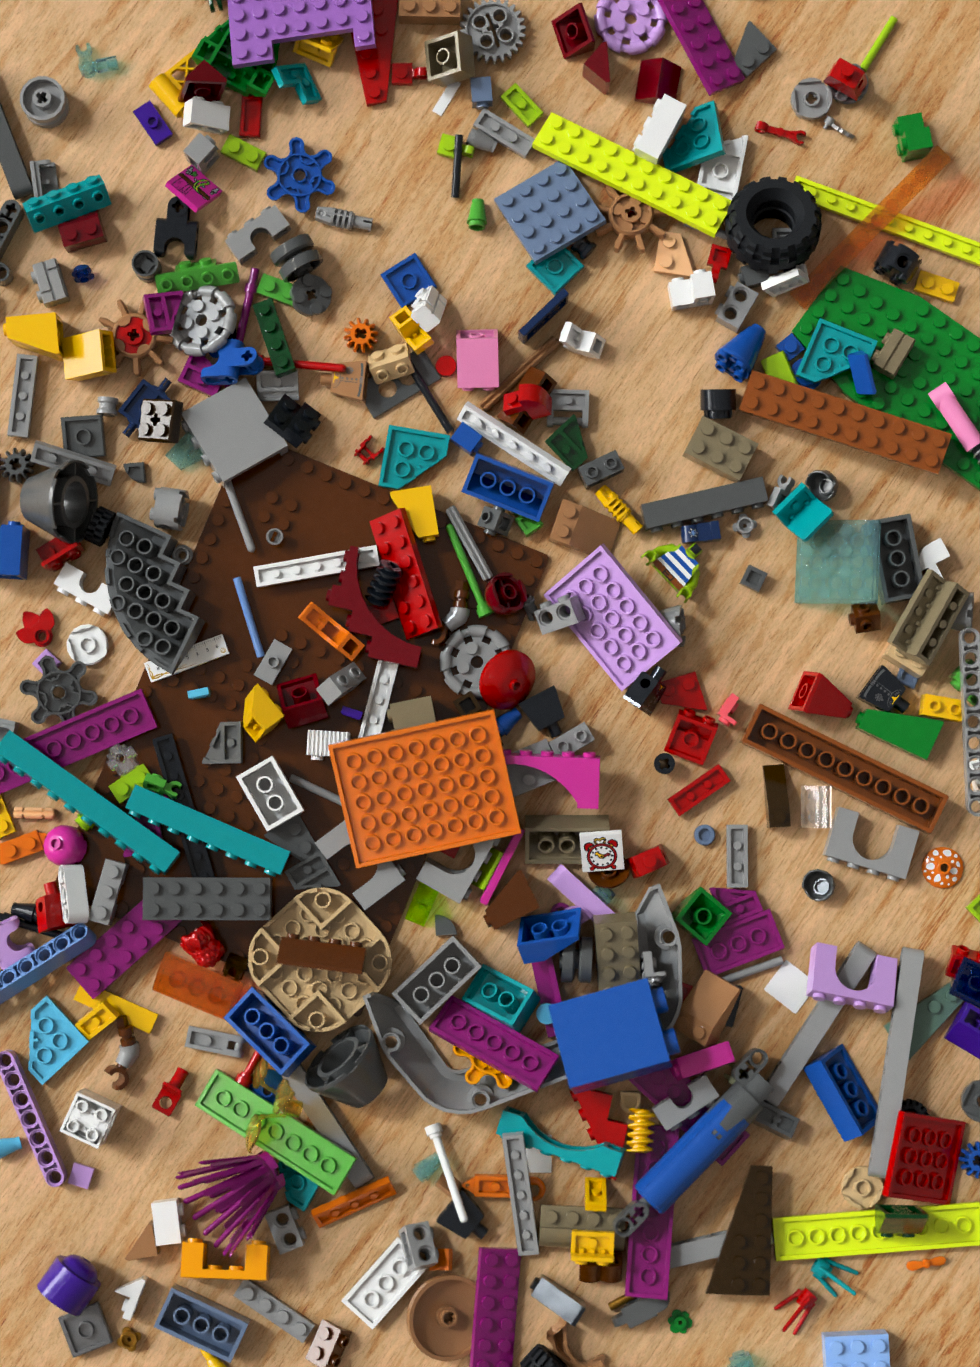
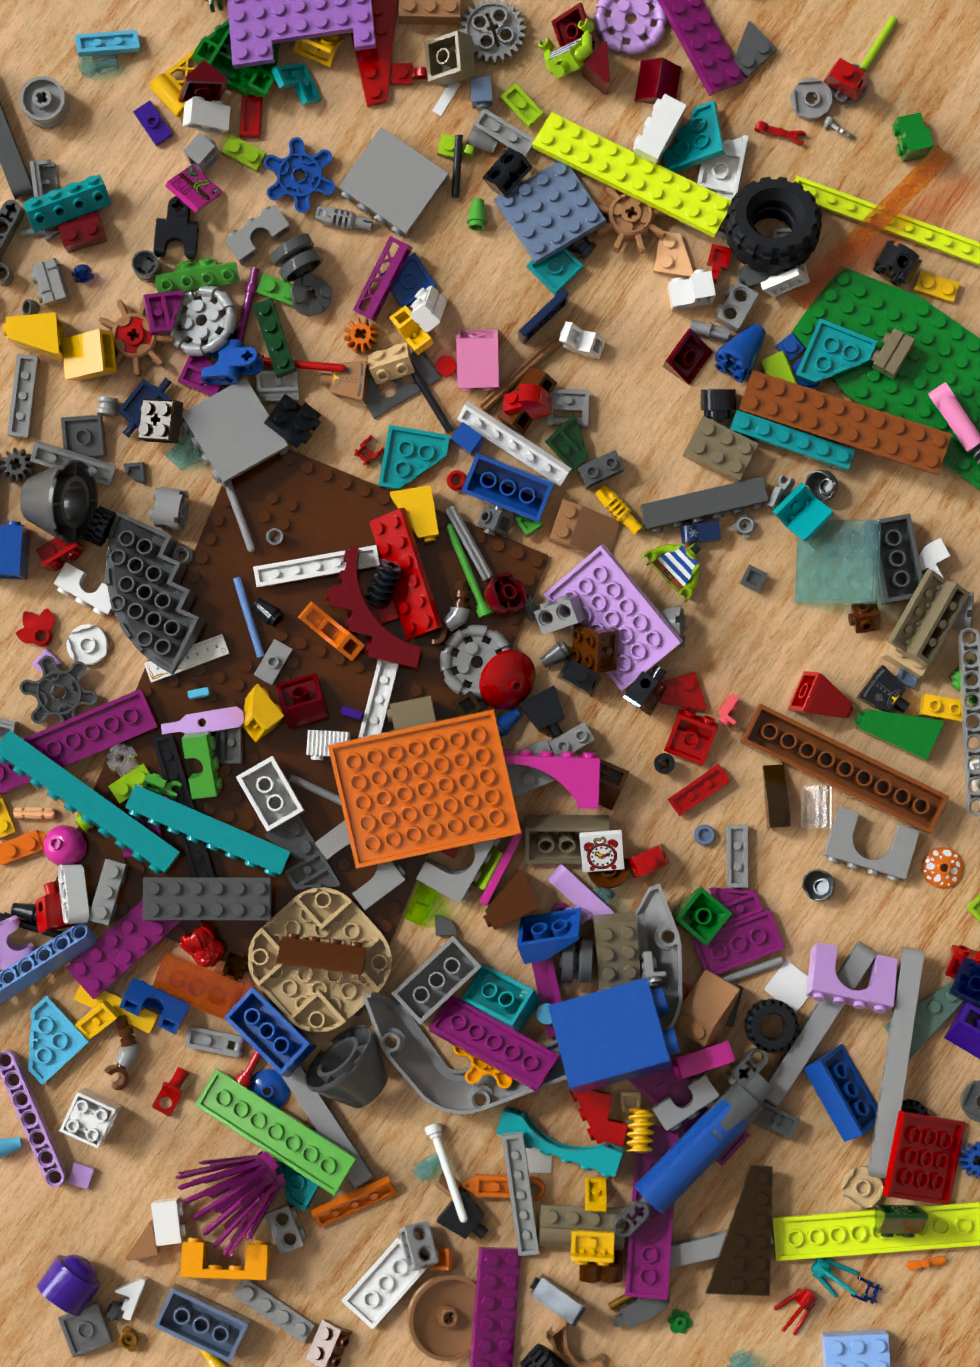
(29, 232): none -> light grey bar
(30, 307): none -> dark grey hinge
(107, 43): none -> medium azure plate
(114, 1311): none -> dark grey plate
(141, 996): none -> blue arch
(201, 746): none -> bright green arch
(215, 721): none -> lavender piece
(269, 613): none -> black cone
(283, 1103): clear yellow plant -> none
(341, 683): light grey brick -> none
(387, 280): none -> magenta fence
(392, 182): none -> light grey panel
(450, 478): none -> red plate
(507, 172): none -> black brick
(557, 653): none -> dark grey cone
(571, 55): none -> lime torso
(579, 677): none -> black torso
(595, 648): none -> reddish brown bracket
(610, 783): none -> reddish brown slope
(688, 357): none -> dark red slope
(710, 330): none -> light grey axle
(789, 1030): none -> black tyre
(801, 443): none -> teal arch
(862, 373): blue slope -> none
(865, 1298): none -> clear blue piece

